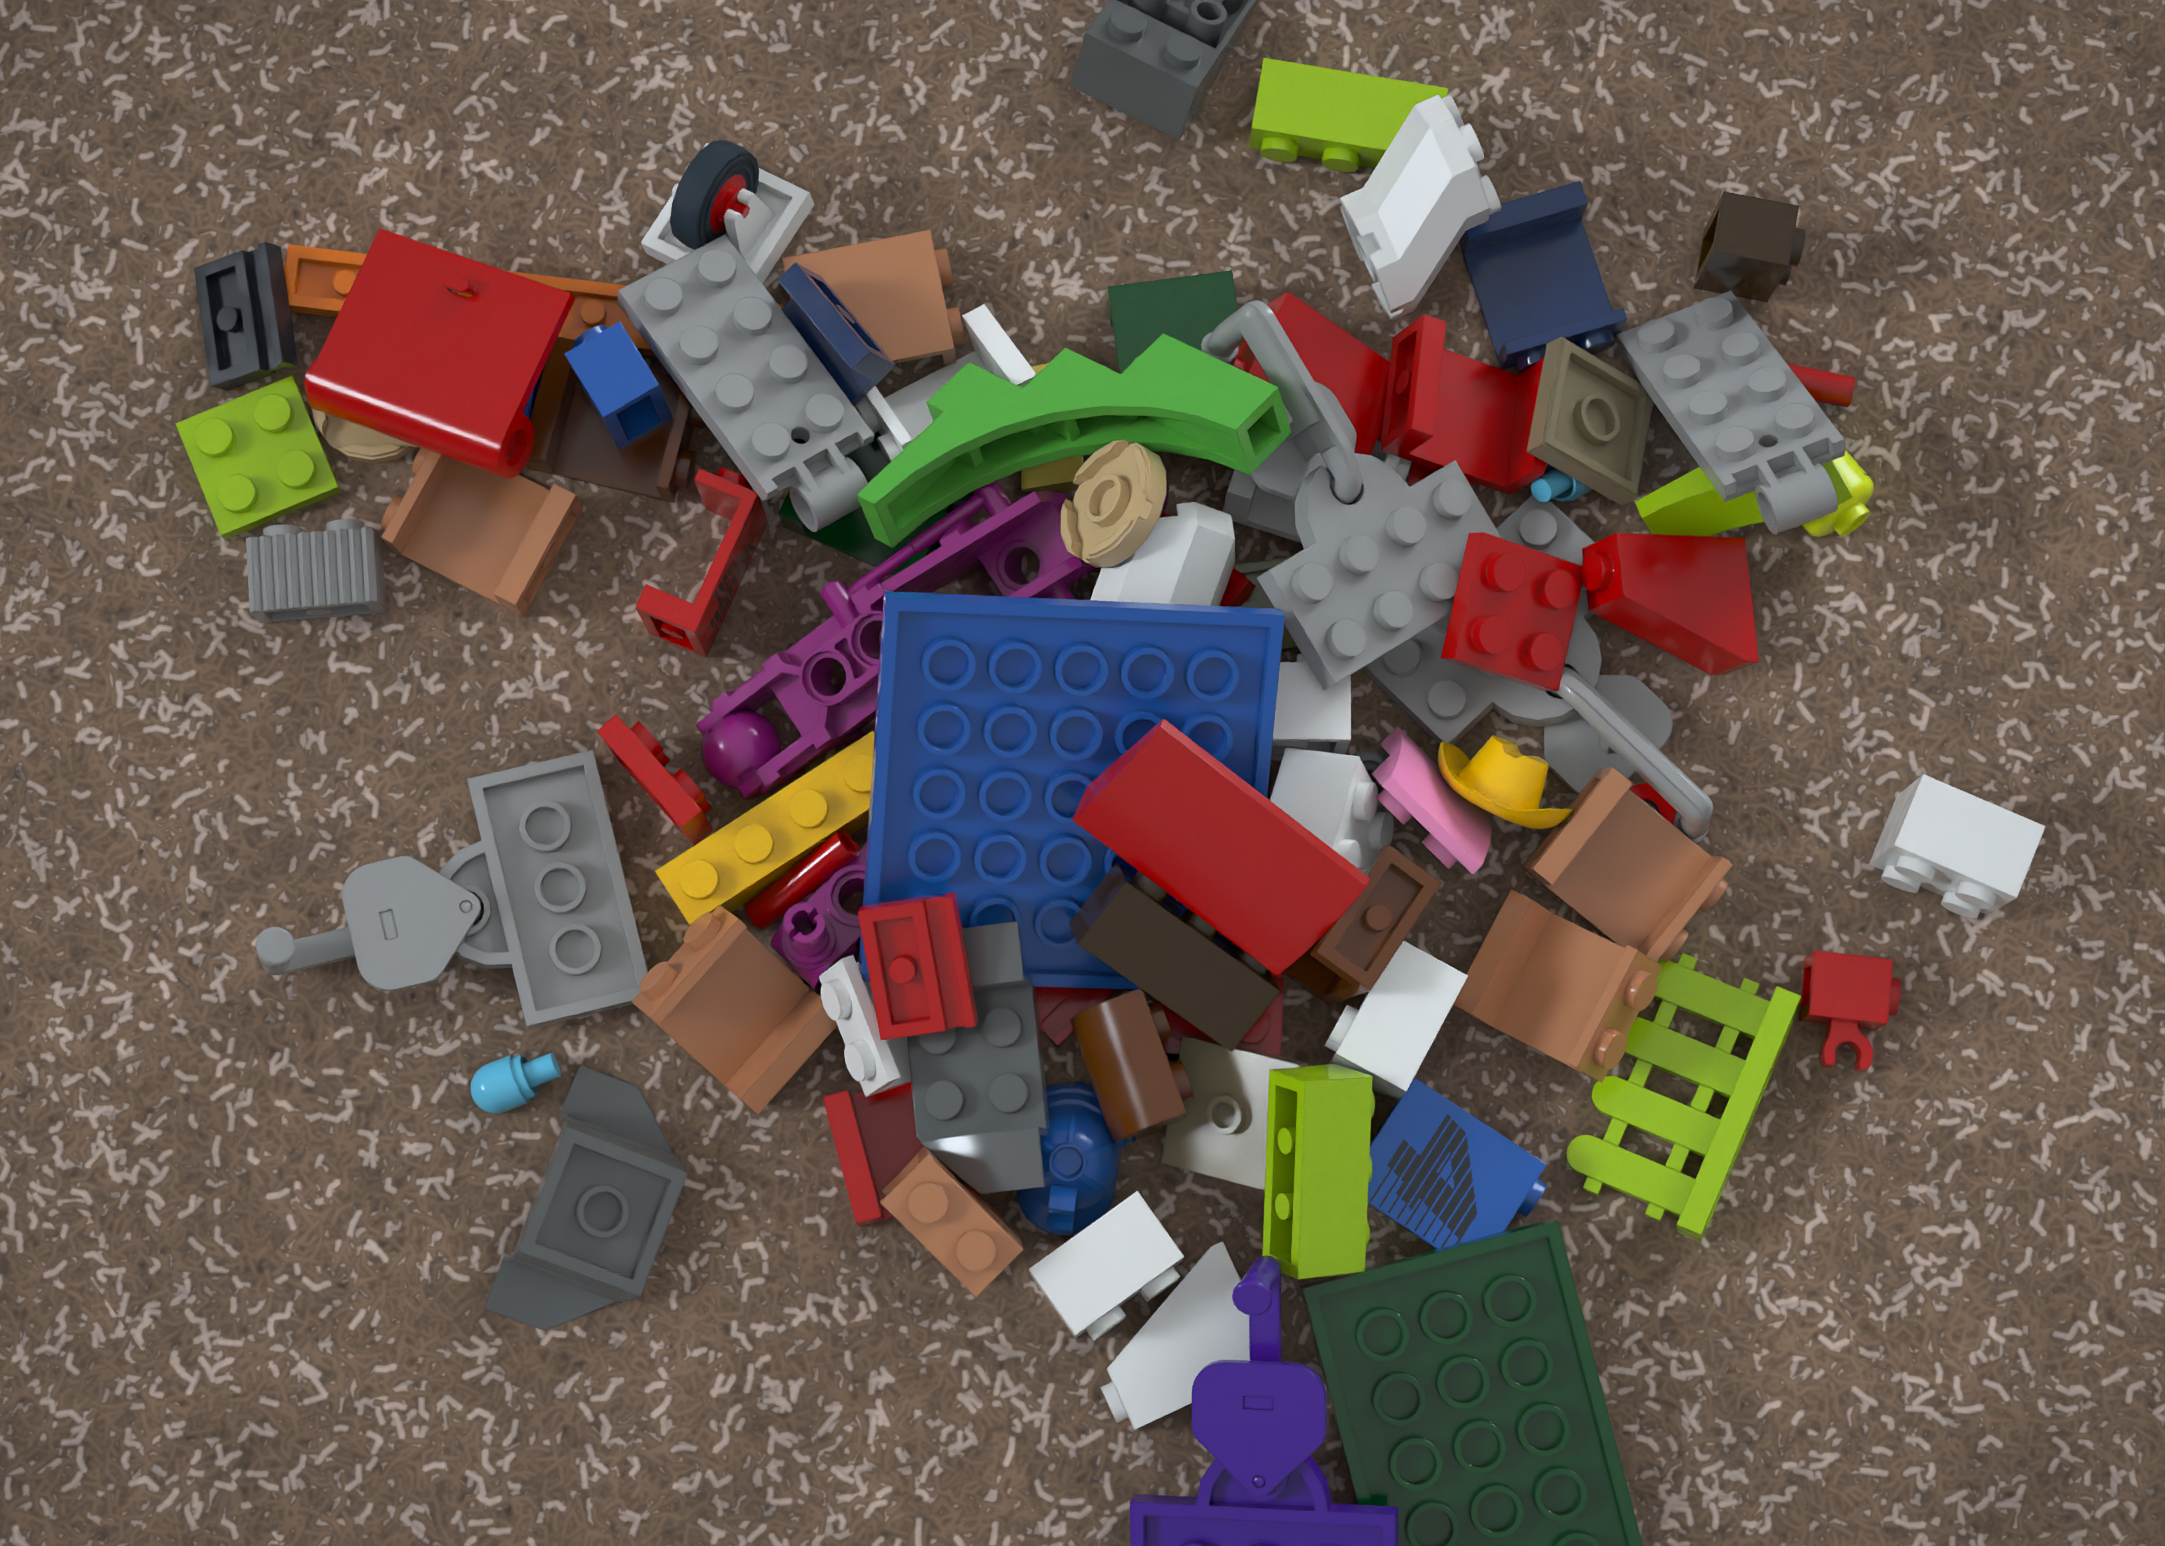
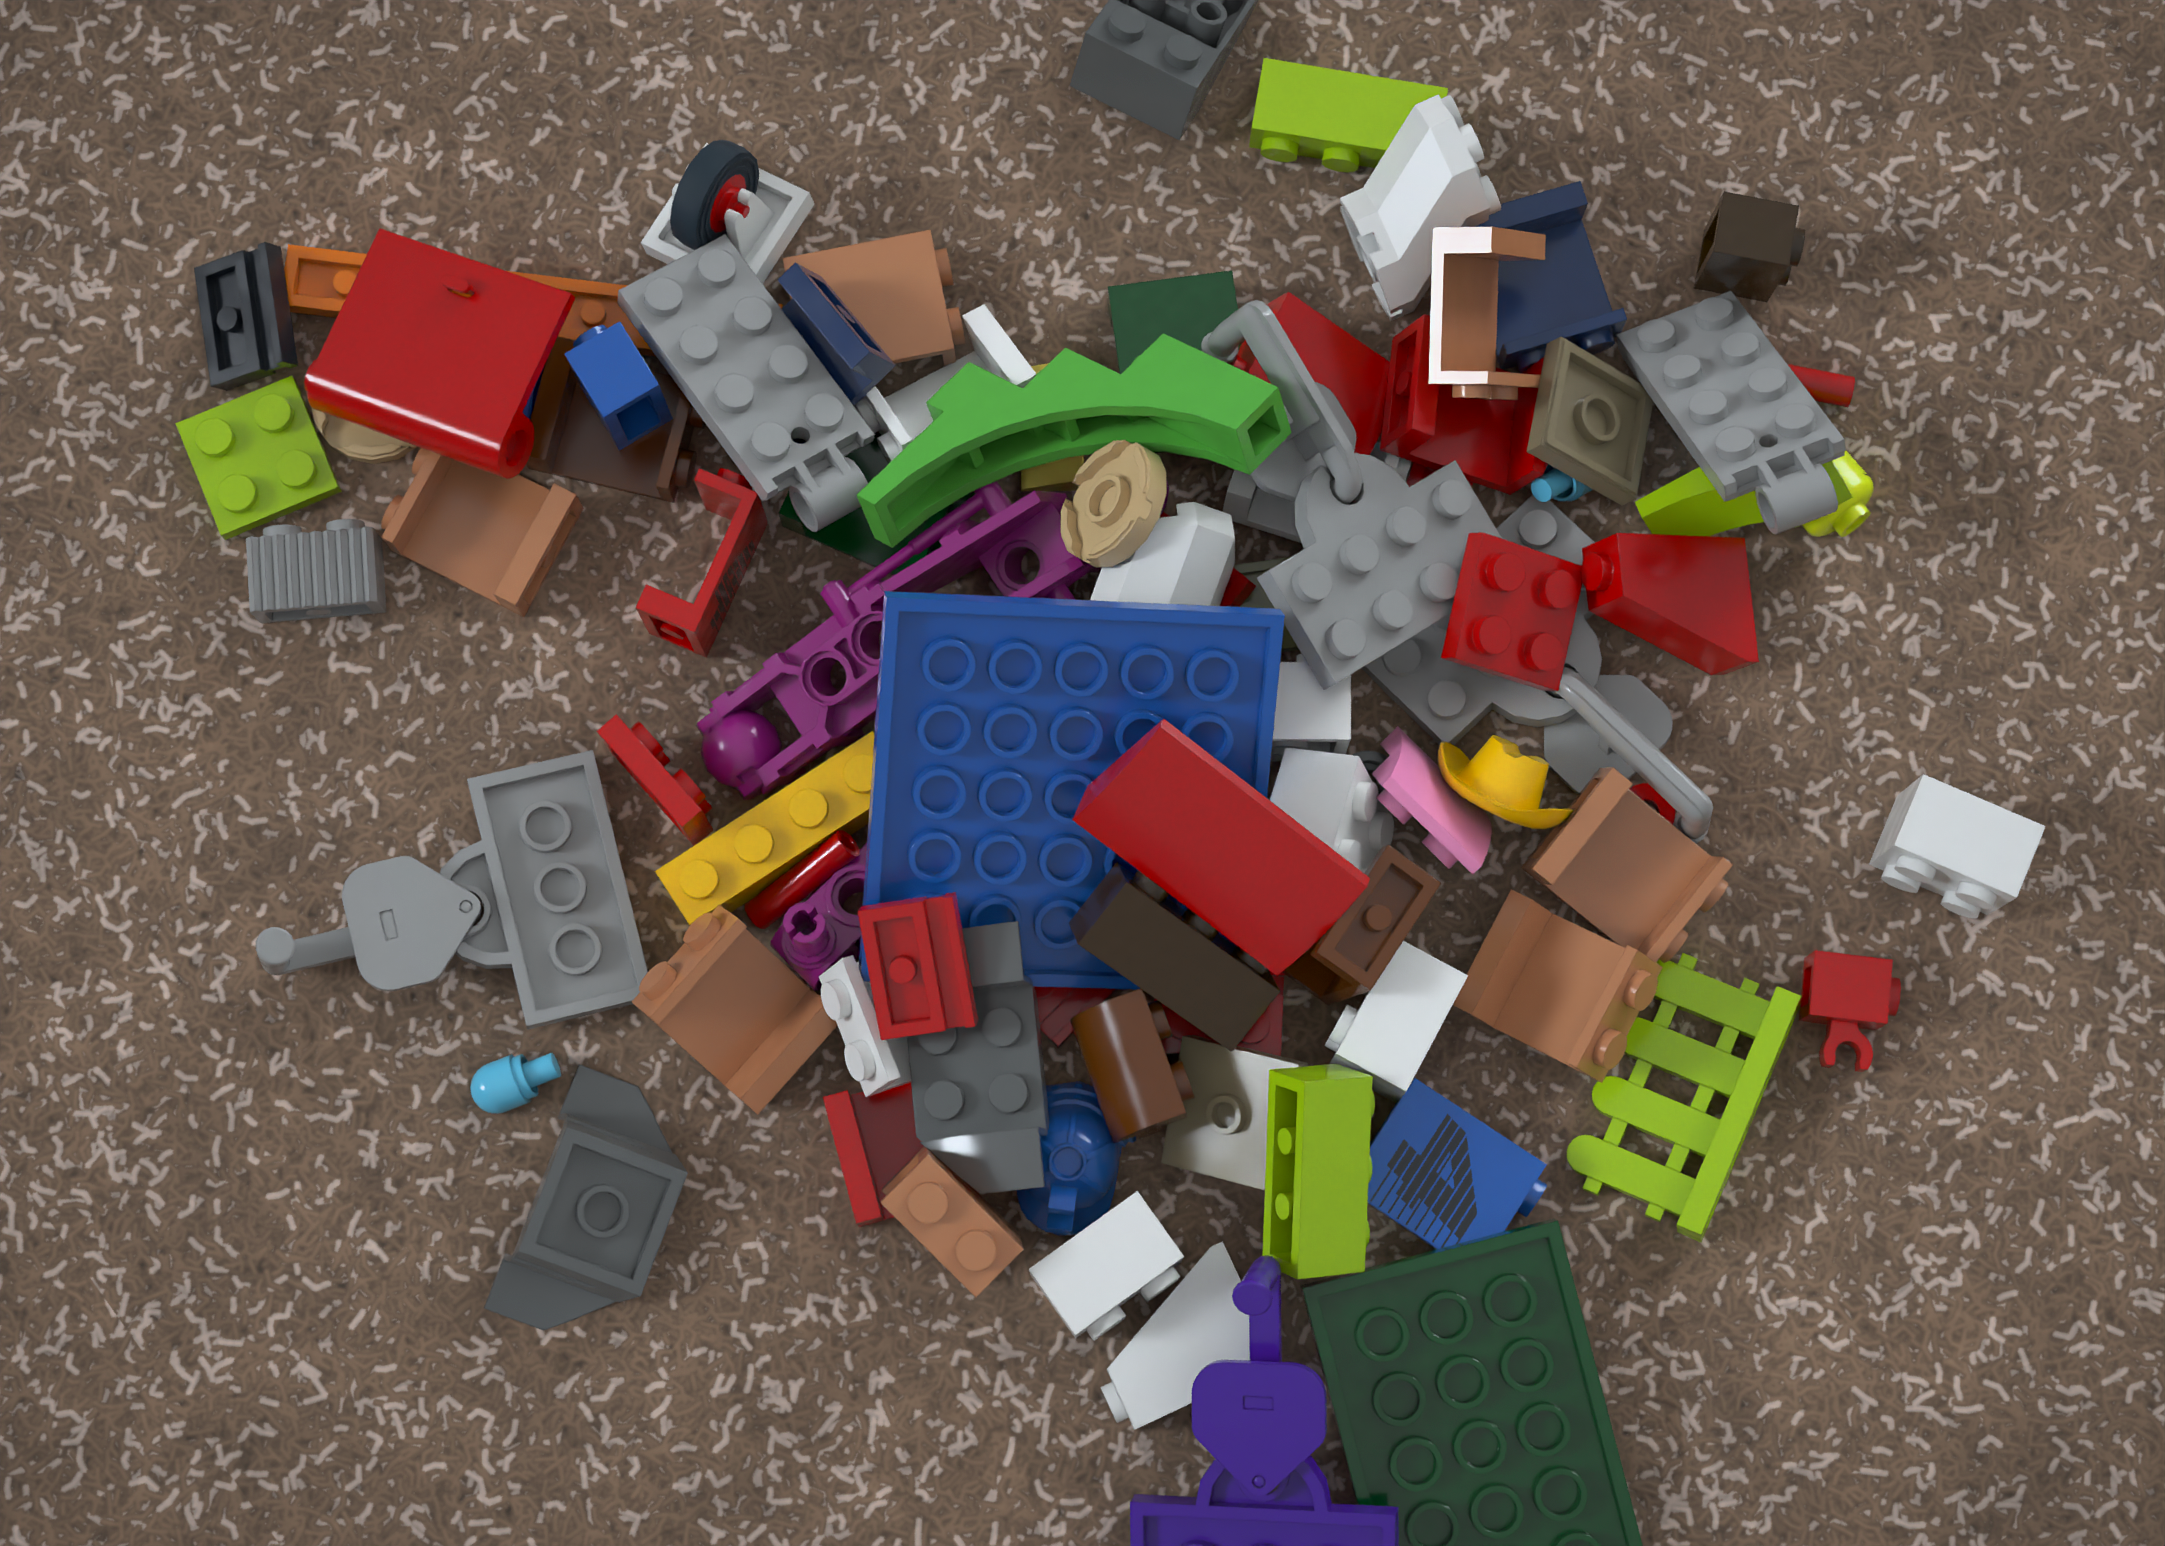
(1466, 309): none -> nougat panel

